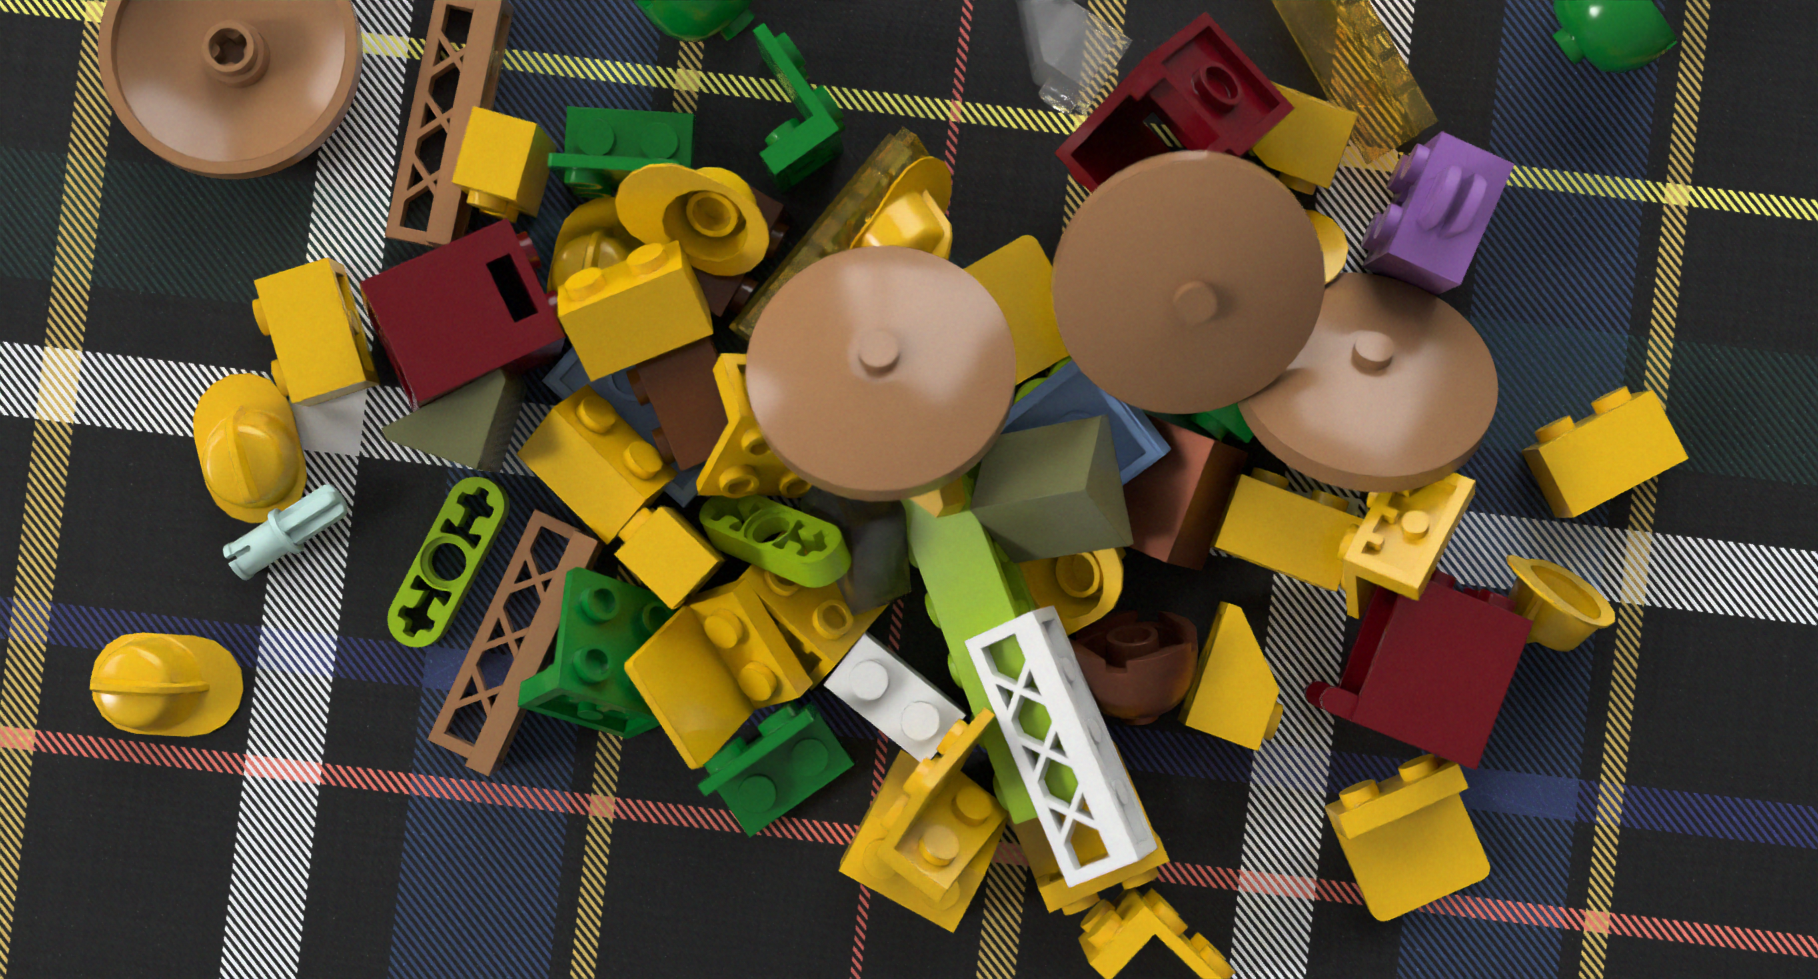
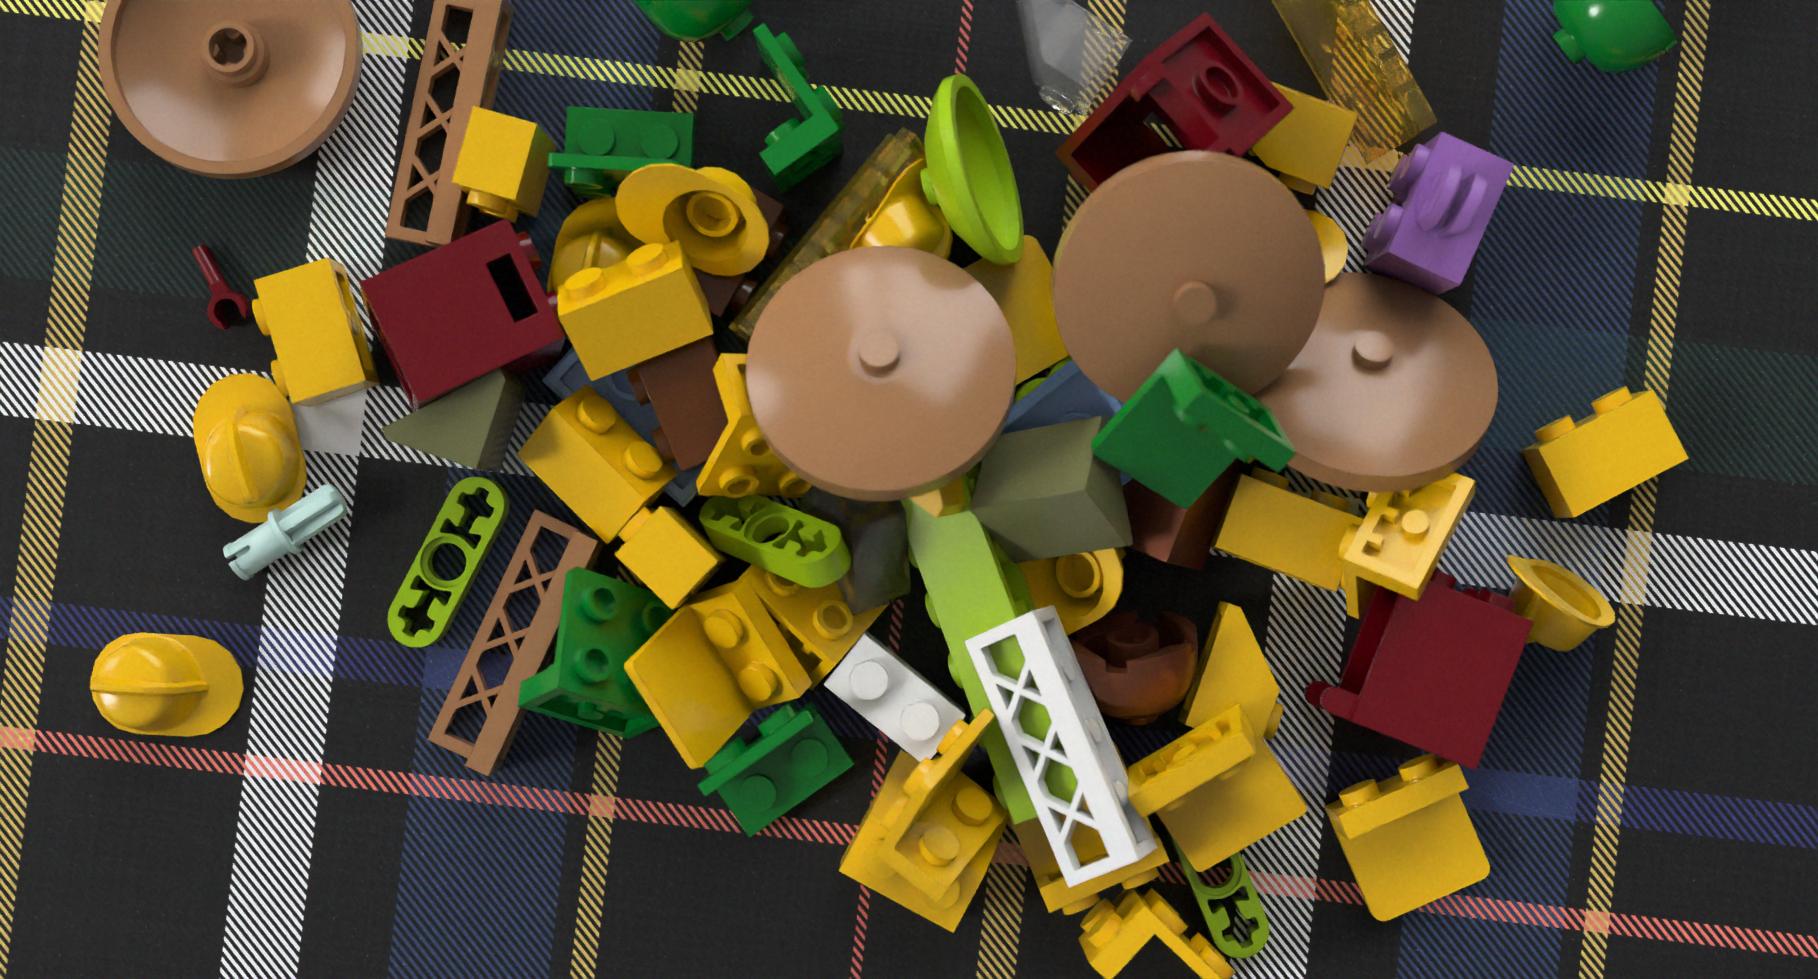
(219, 289): none -> dark red hand
(972, 172): none -> lime dish
(1188, 430): none -> green bracket
(1216, 789): none -> yellow bracket
(1217, 918): none -> lime beam

